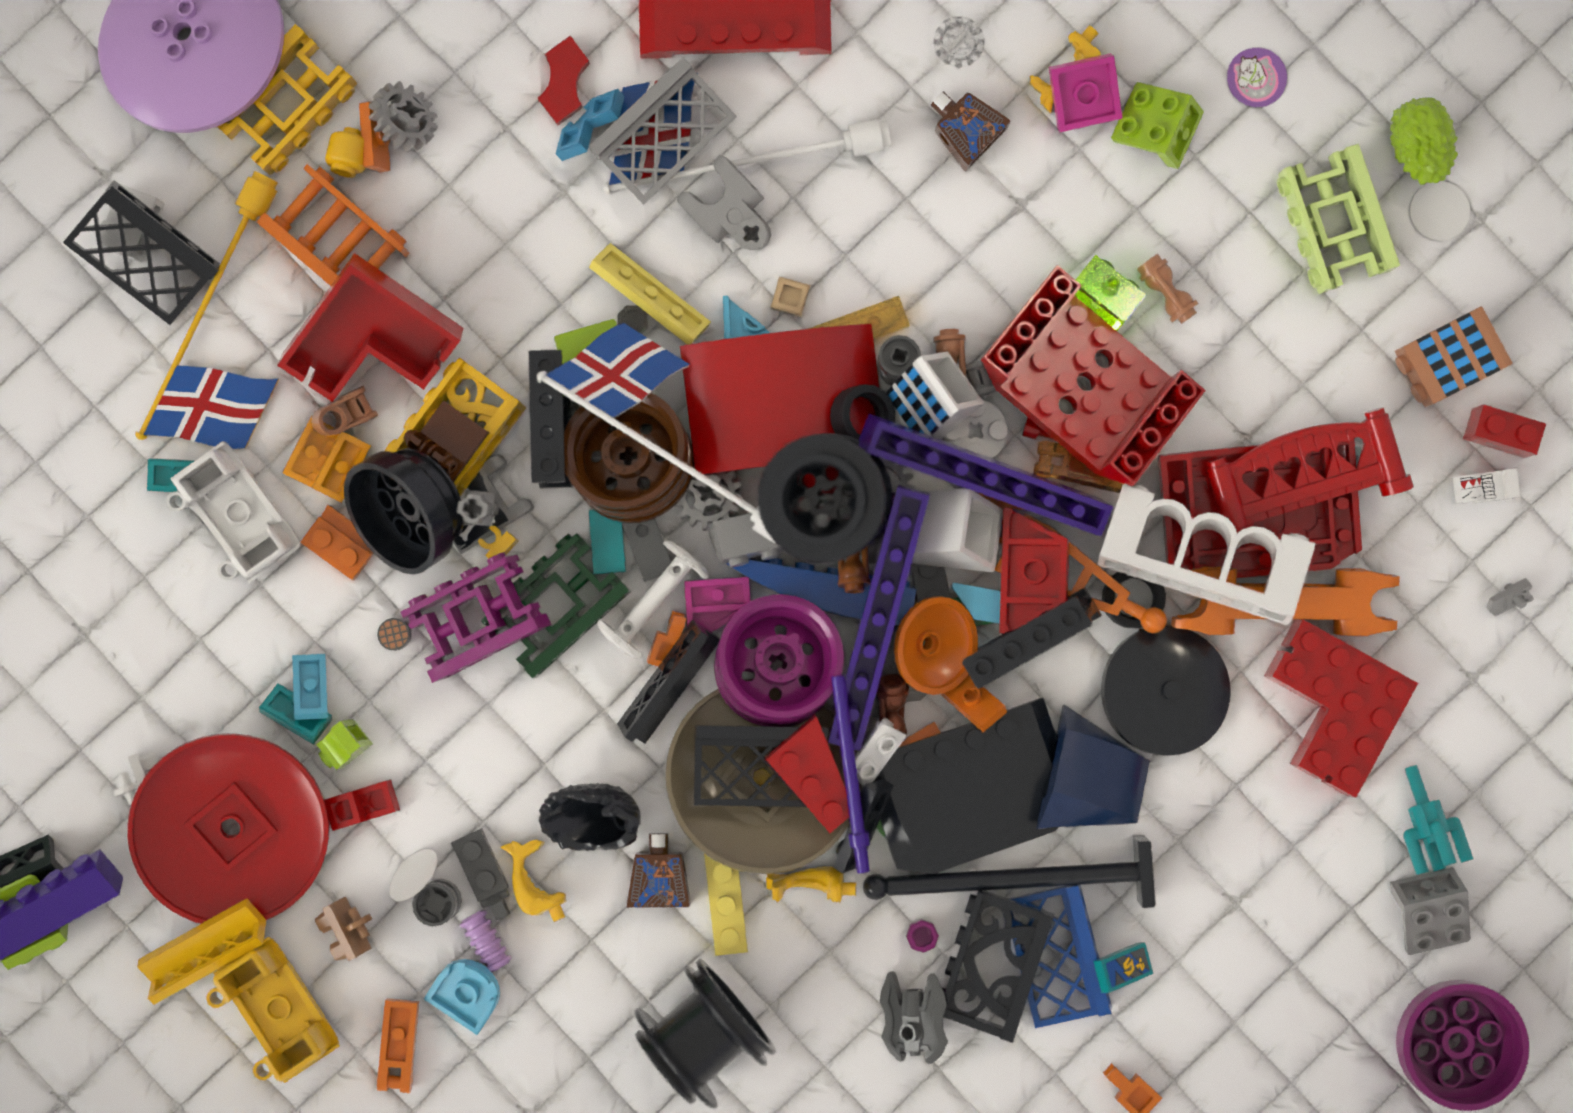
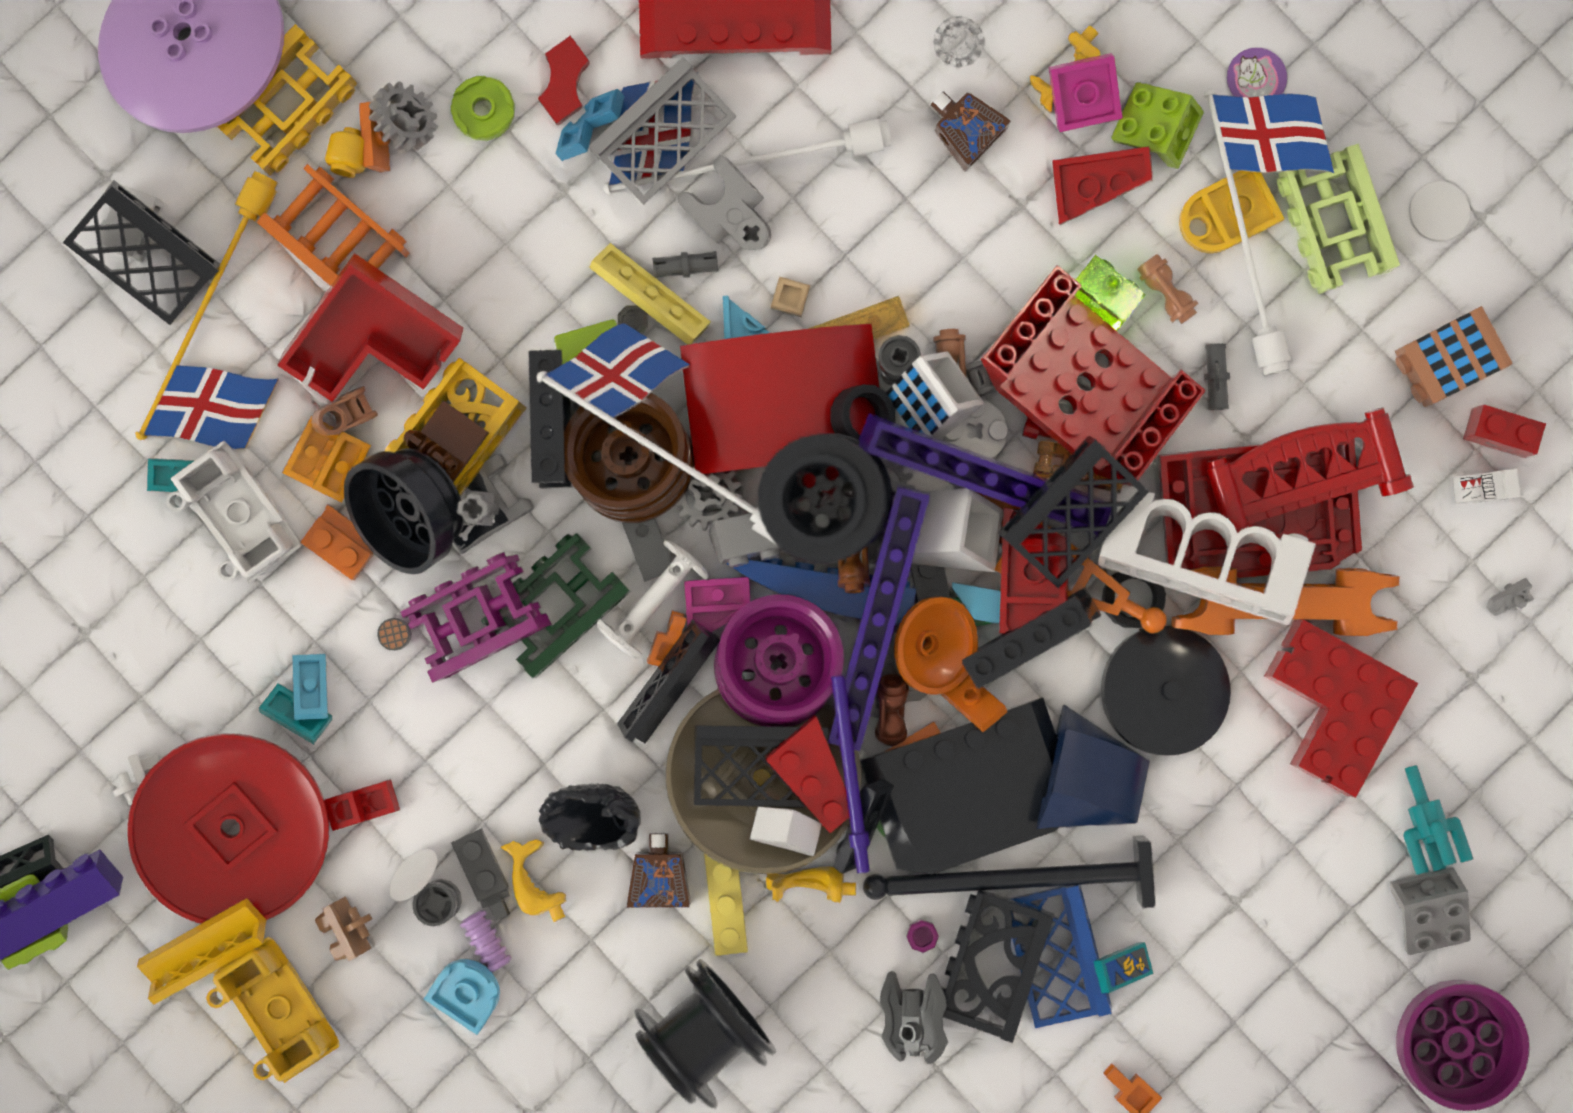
(343, 744): lime arch -> none
(398, 1044): orange plate -> none
(487, 126): none -> lime tile
(502, 543): yellow tile -> none
(606, 544): teal tile -> none
(685, 264): none -> dark grey pin
(786, 830): none -> white slope
(877, 751): white hinge -> none
(1048, 499): none -> black fence
(1097, 179): none -> red wing
(1216, 210): none -> yellow tile
(1217, 399): none -> dark grey pin
(1267, 137): none -> flag
(1424, 139): lime piece -> none

